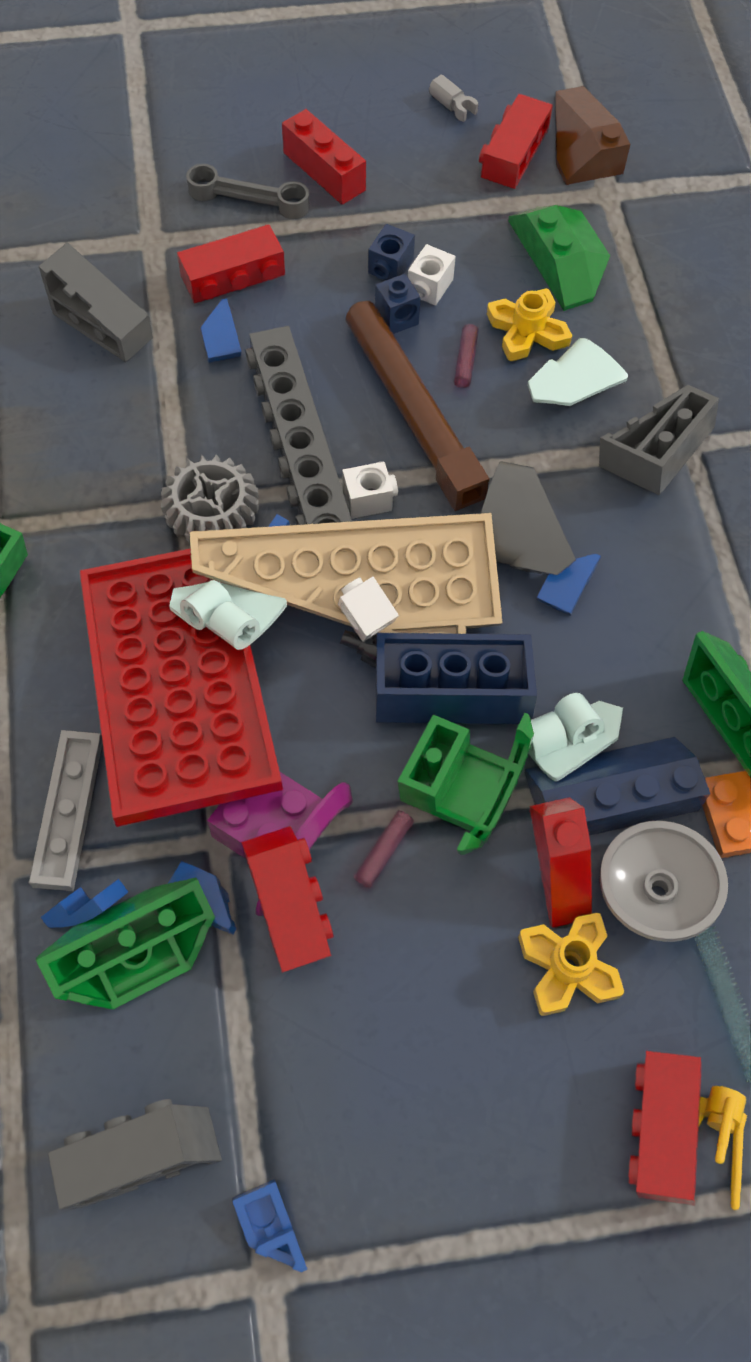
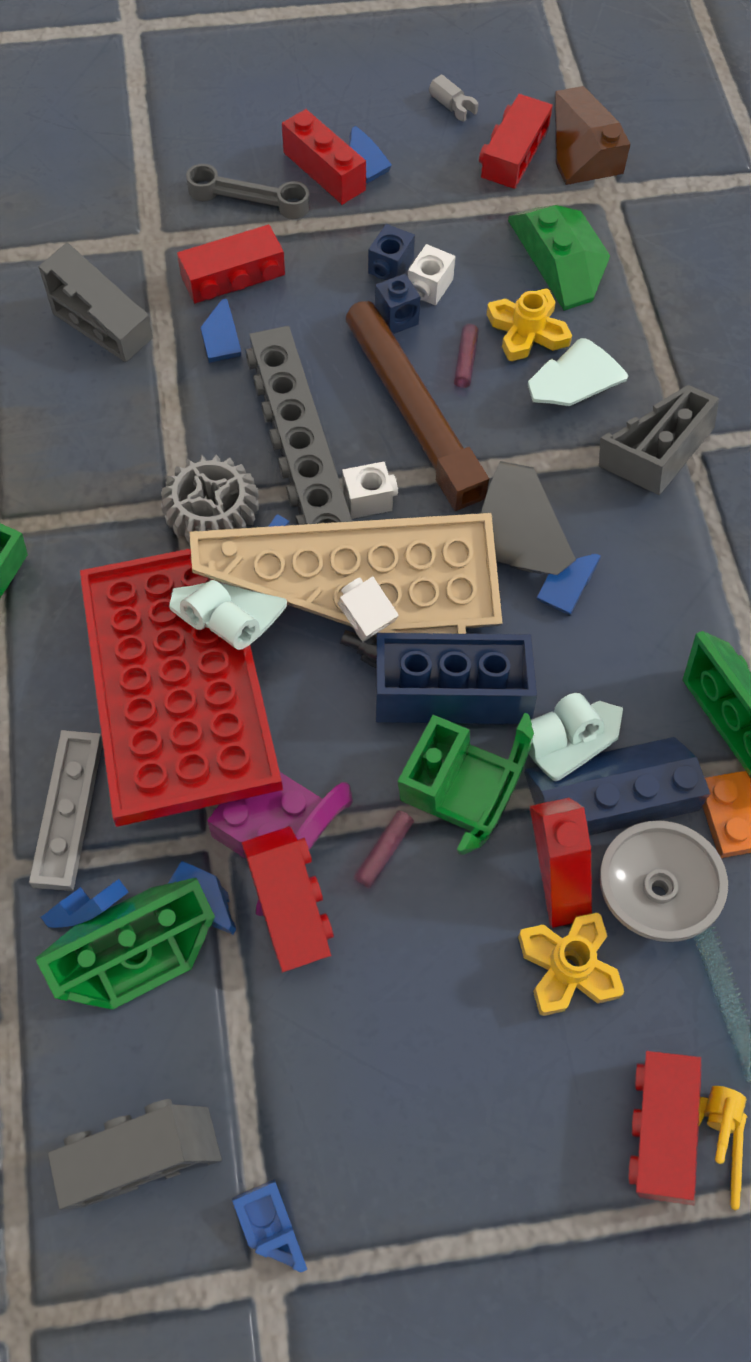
(376, 161): none -> blue slope

